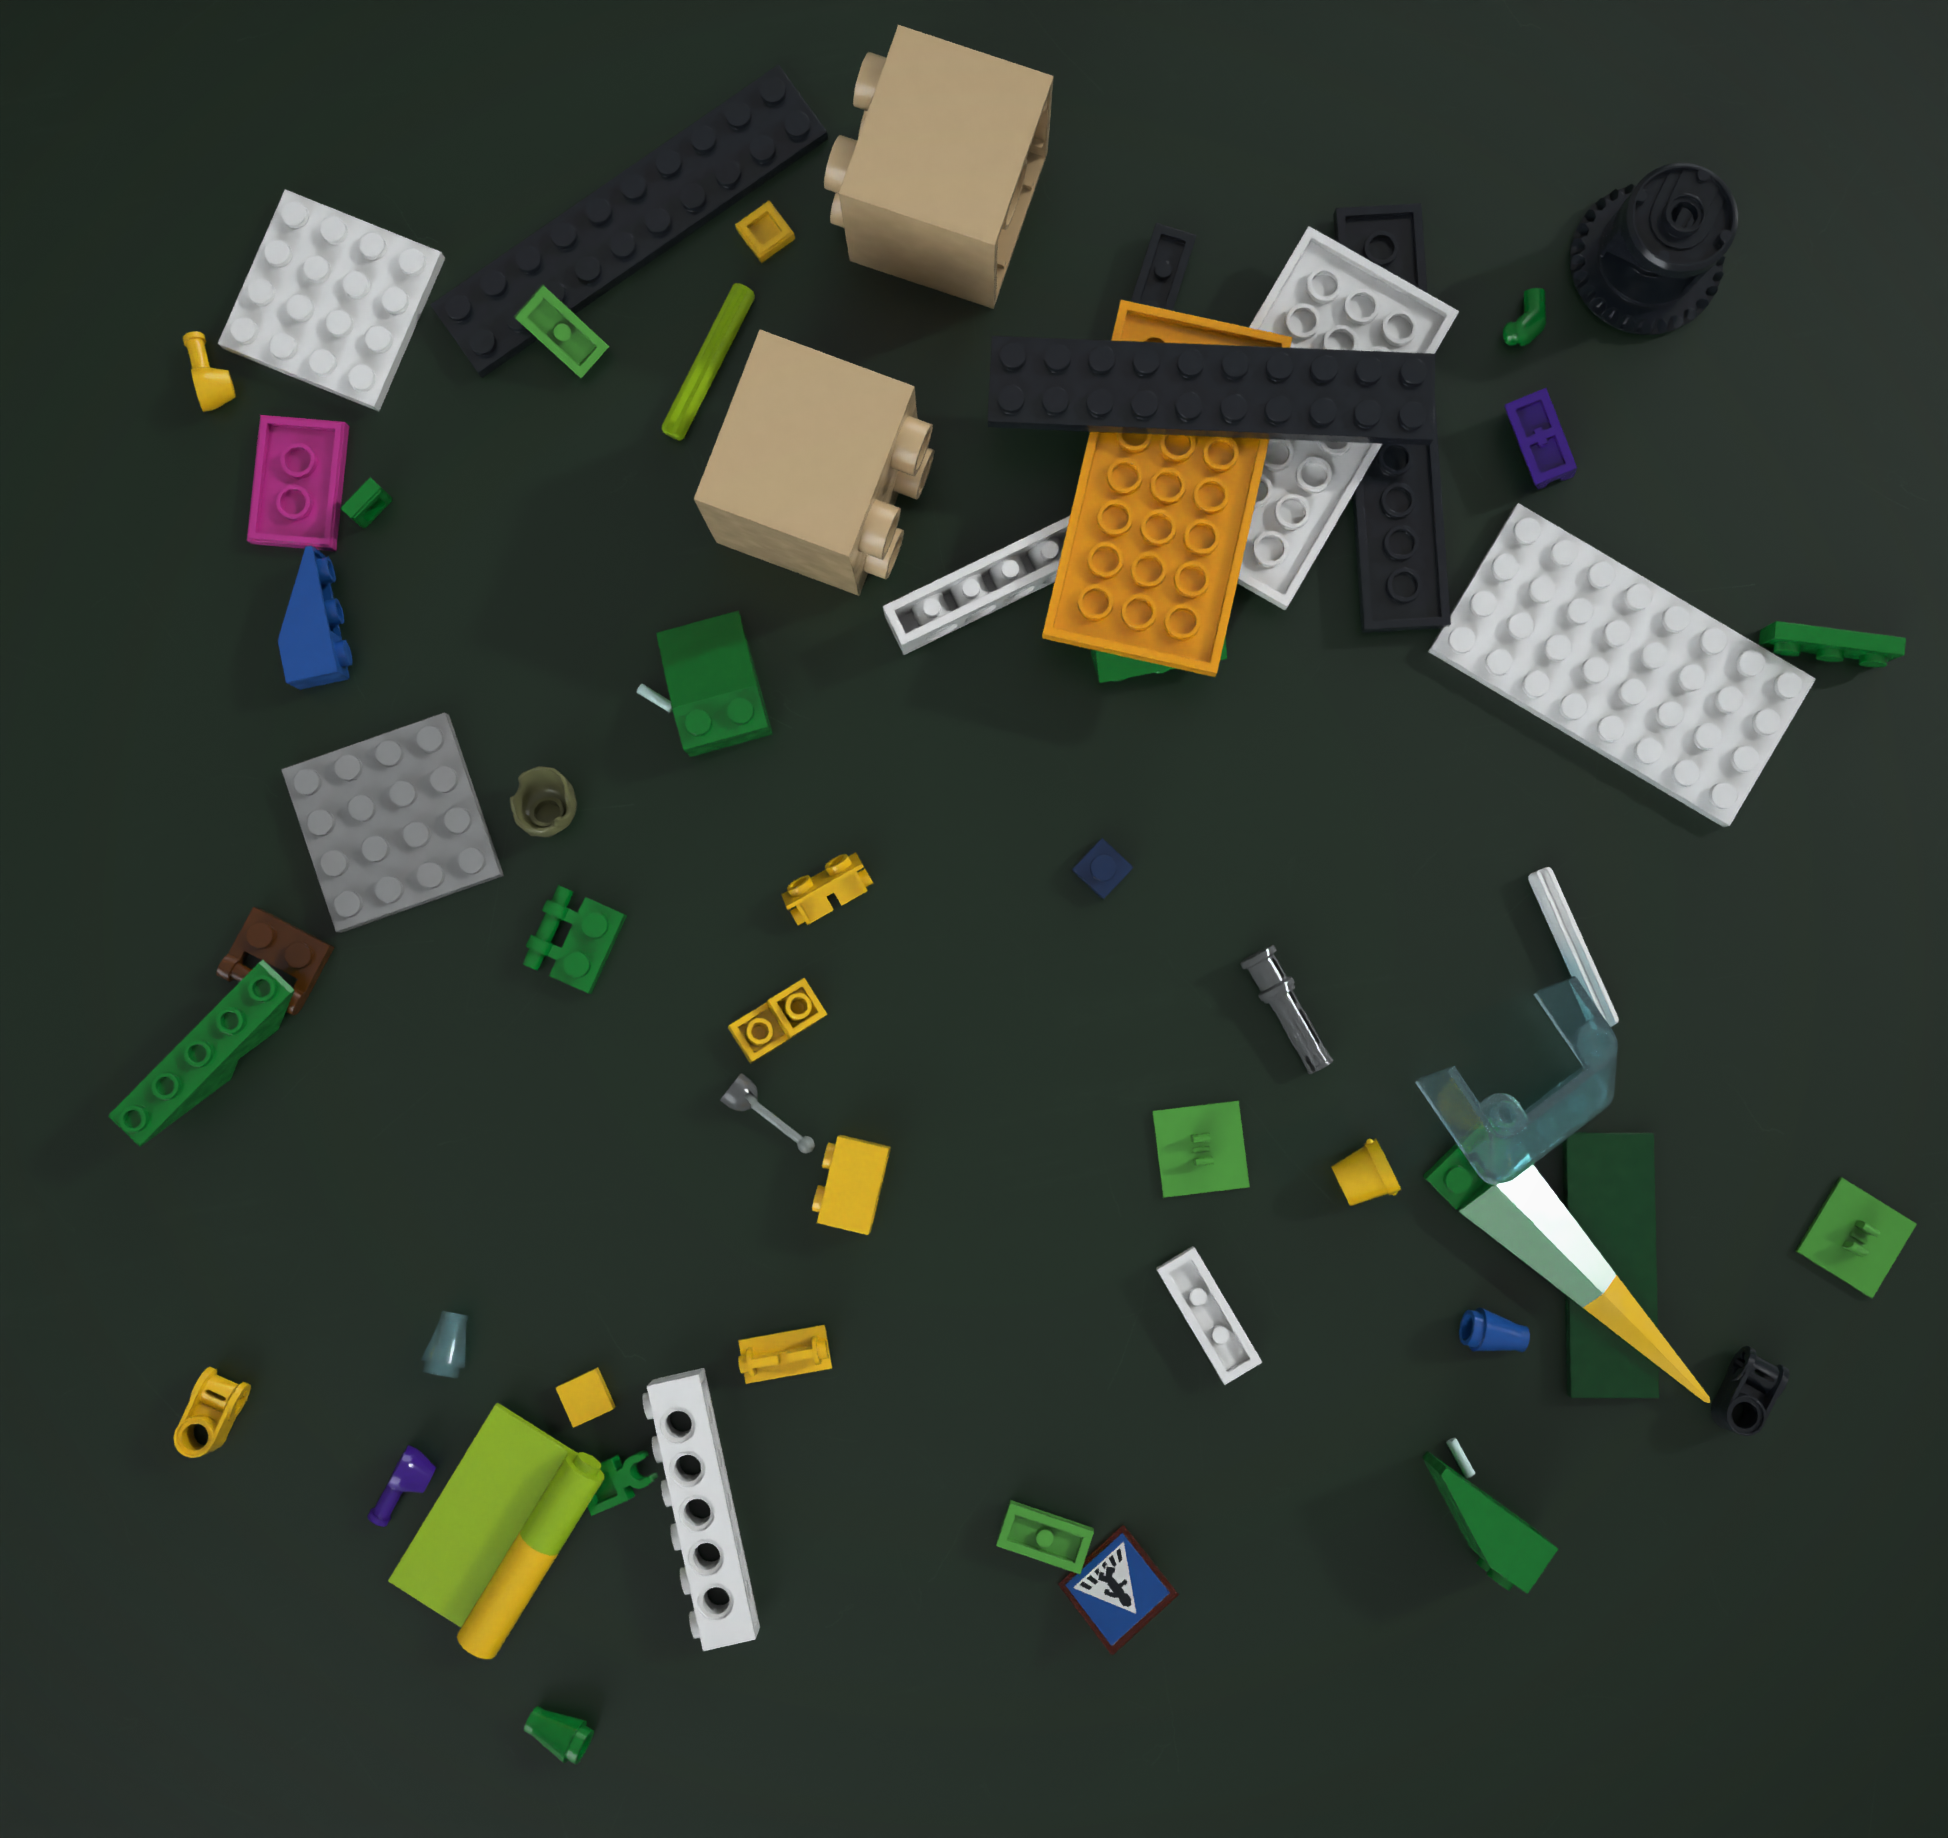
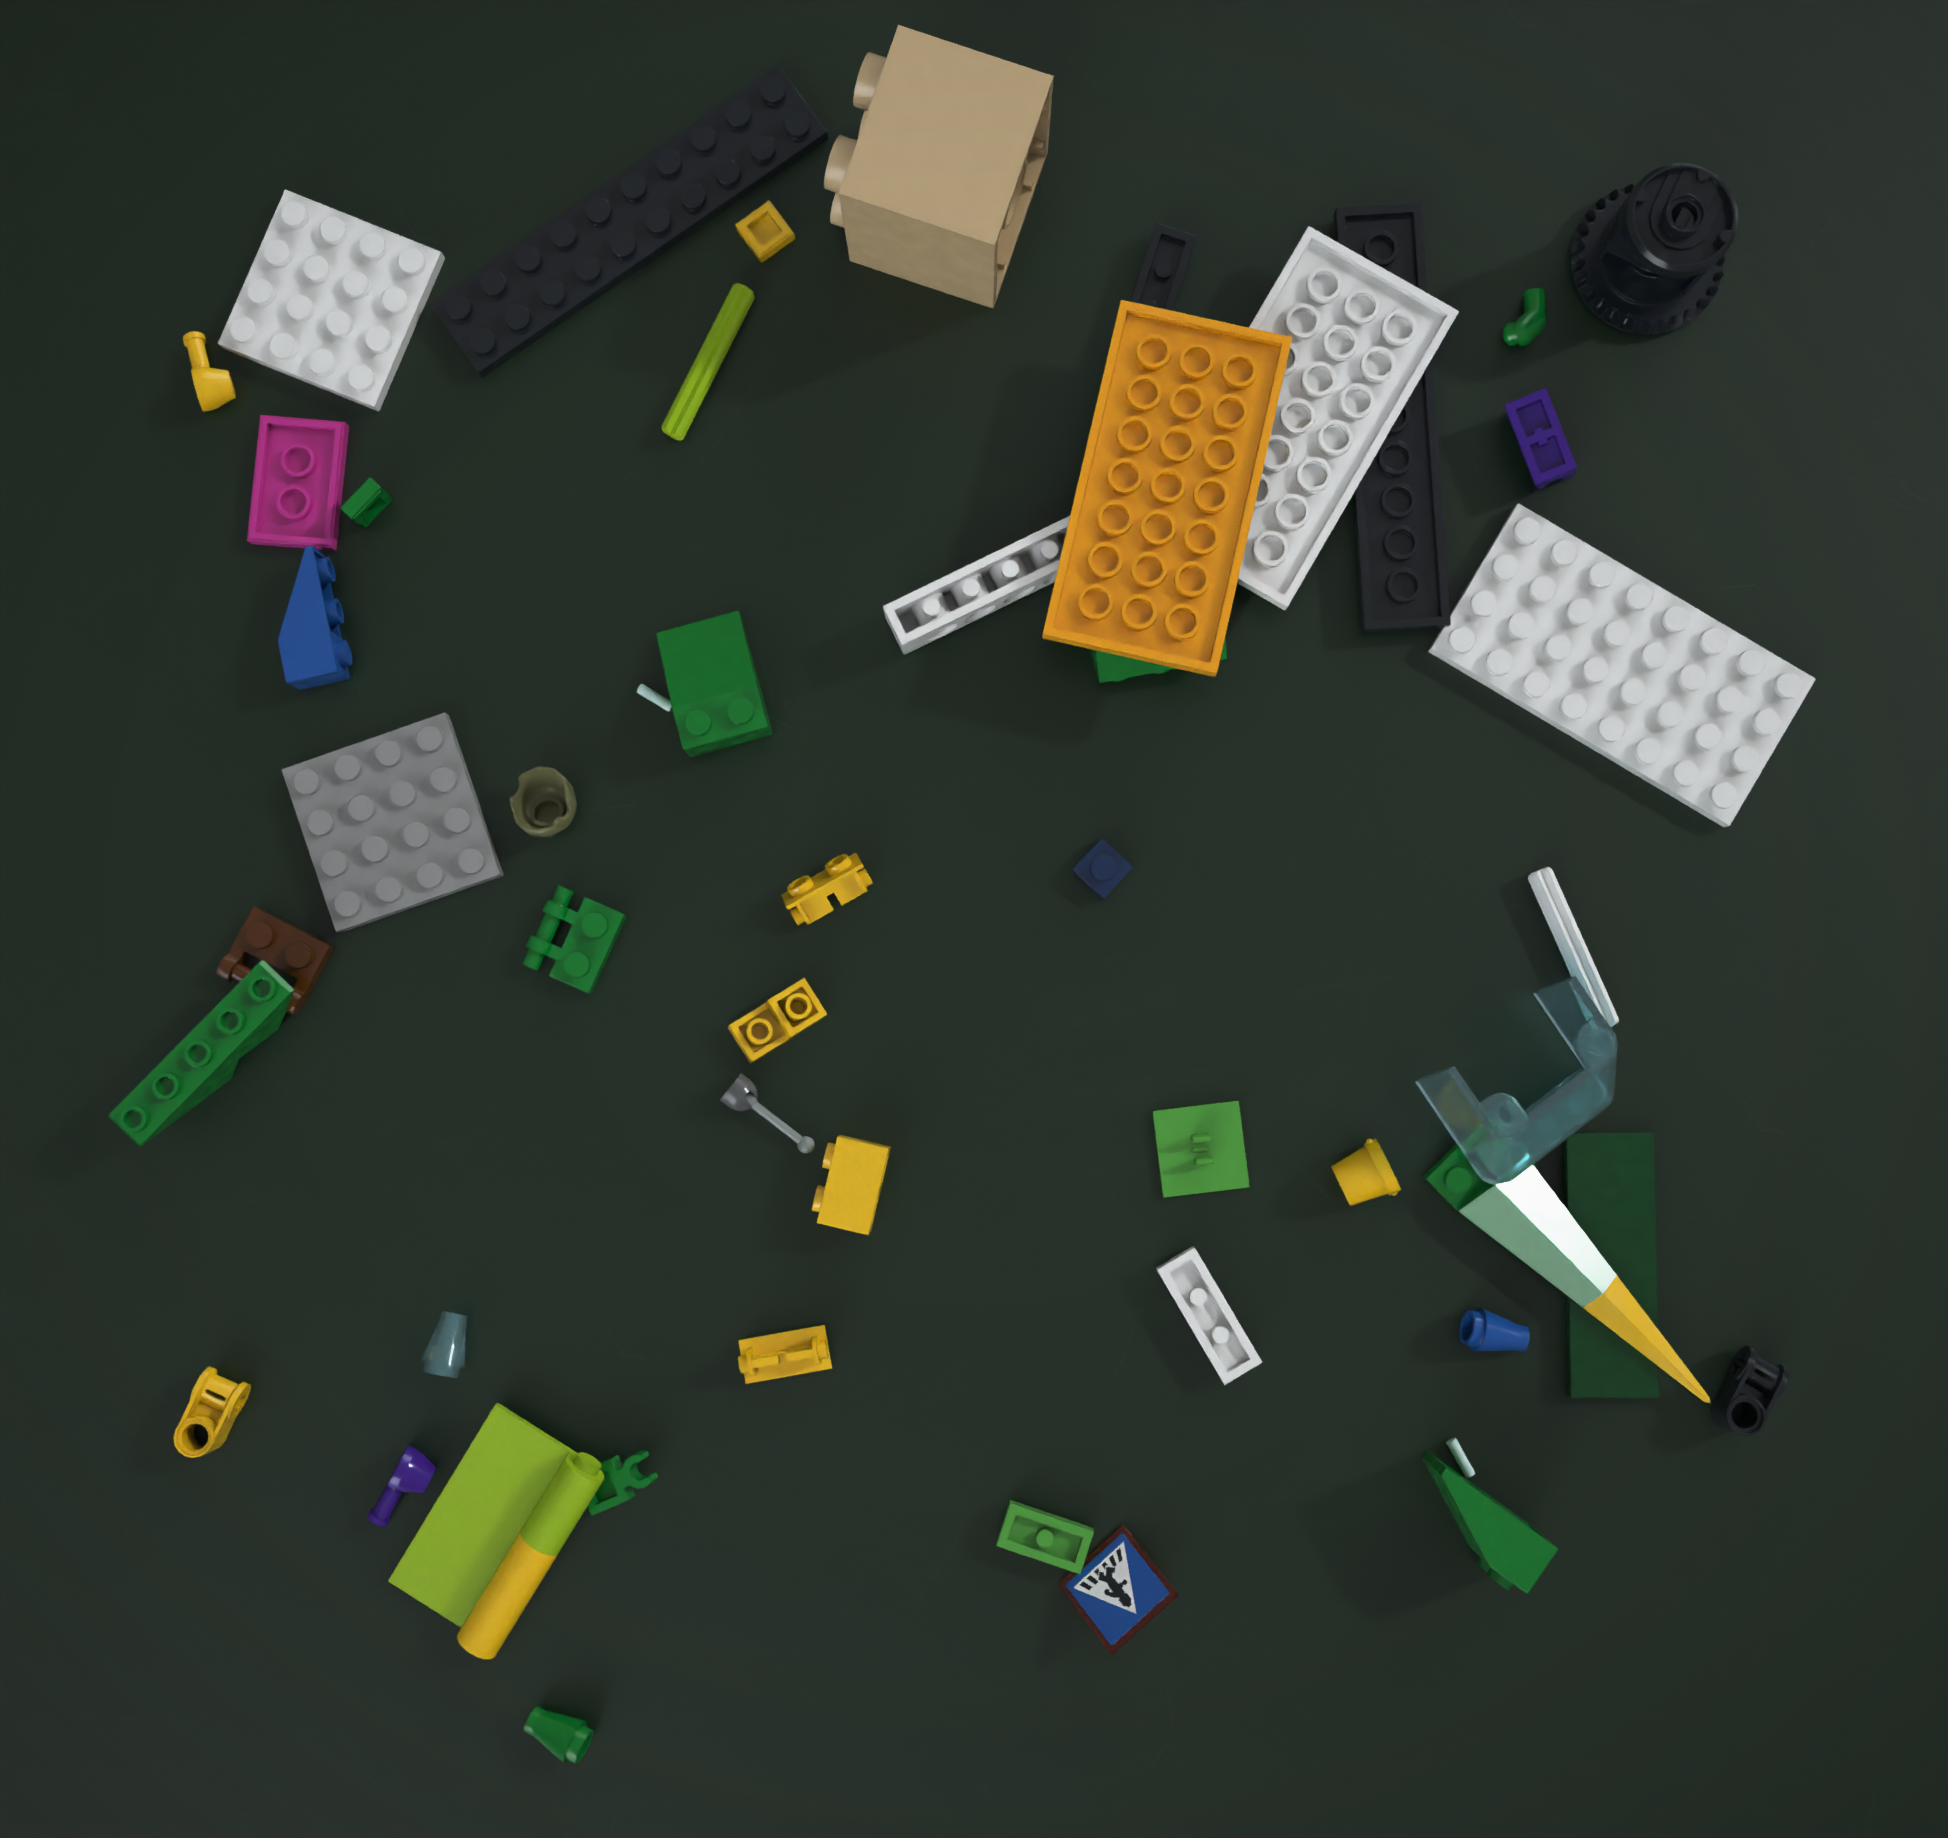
(561, 331): bright green plate -> none
(585, 1397): yellow tile -> none
(712, 1623): white brick -> none
(815, 464): tan piece -> none
(1212, 390): black plate -> none
(1278, 992): dark grey pin -> none
(1831, 643): green plate -> none
(1856, 1237): bright green piece -> none

